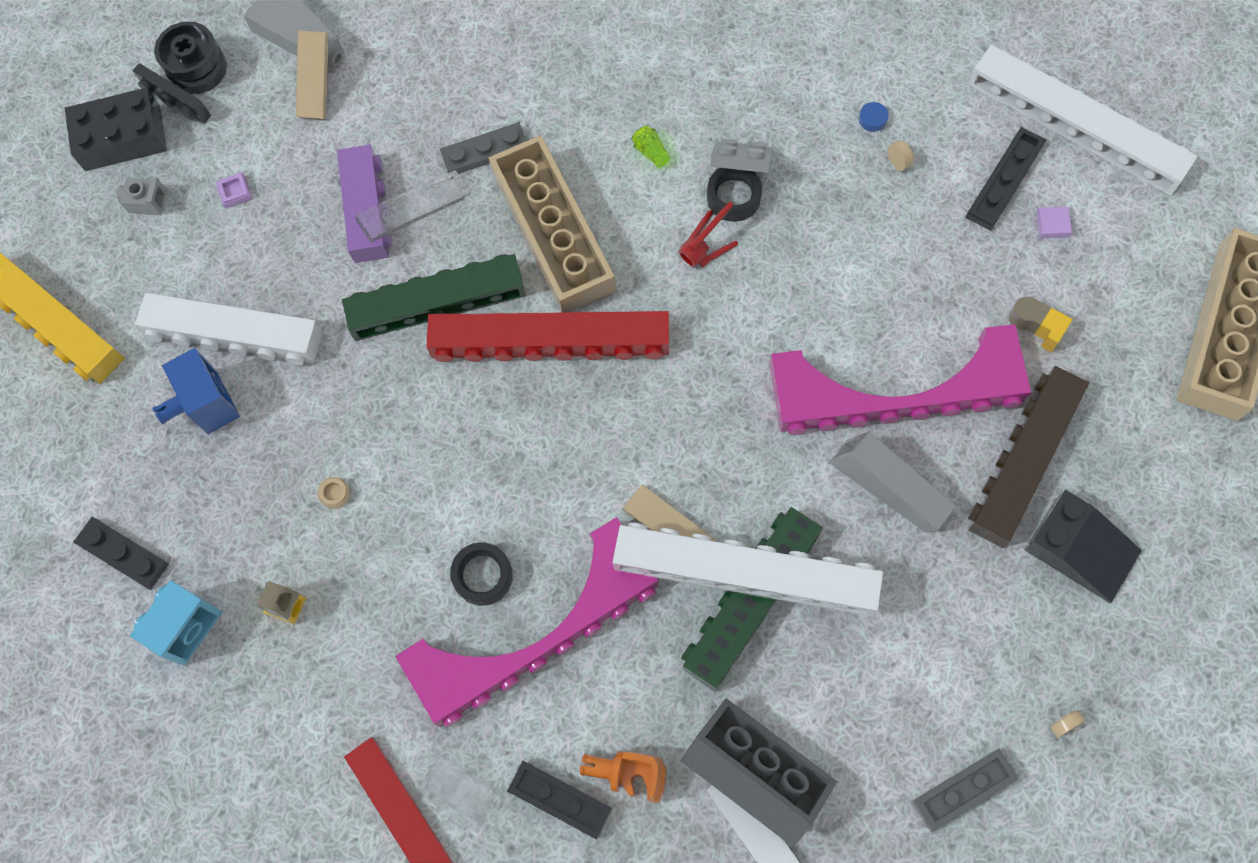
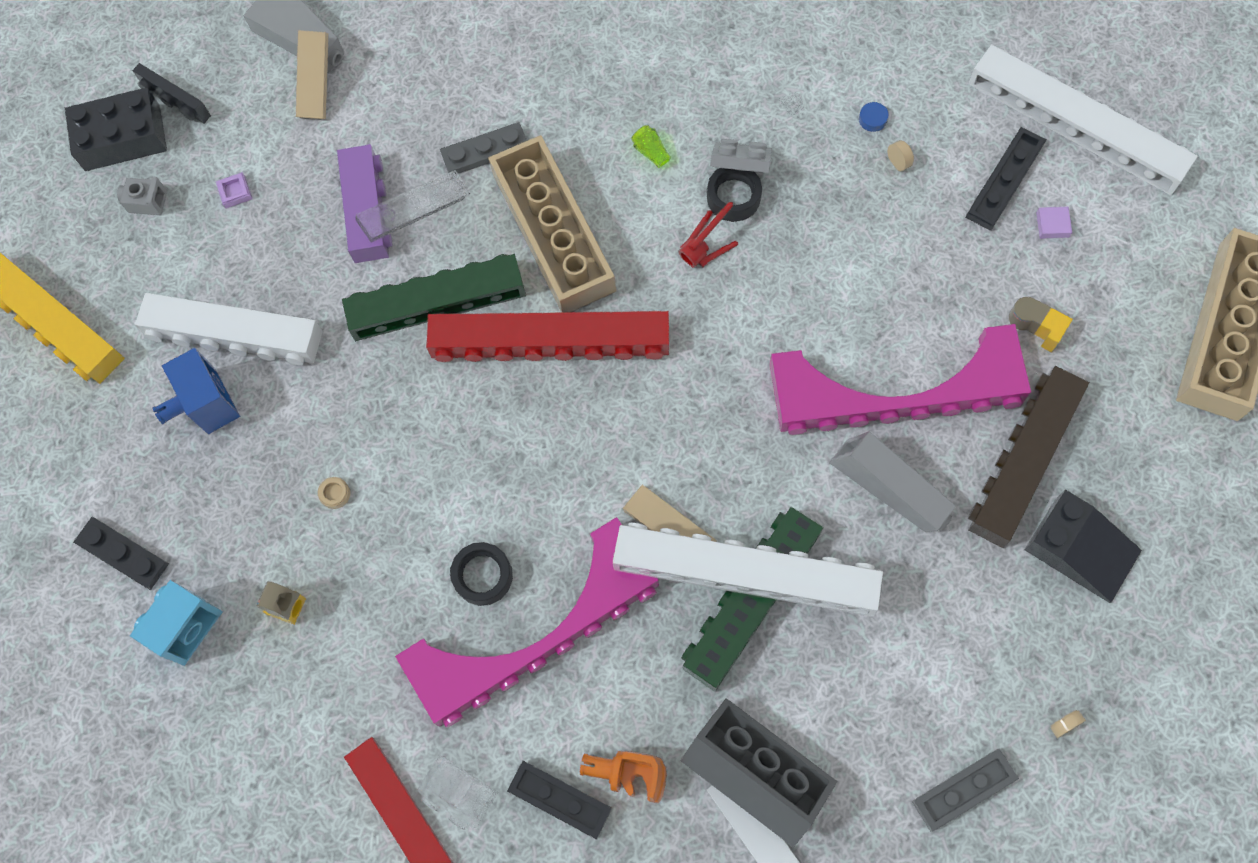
(190, 57): black wheel -> none

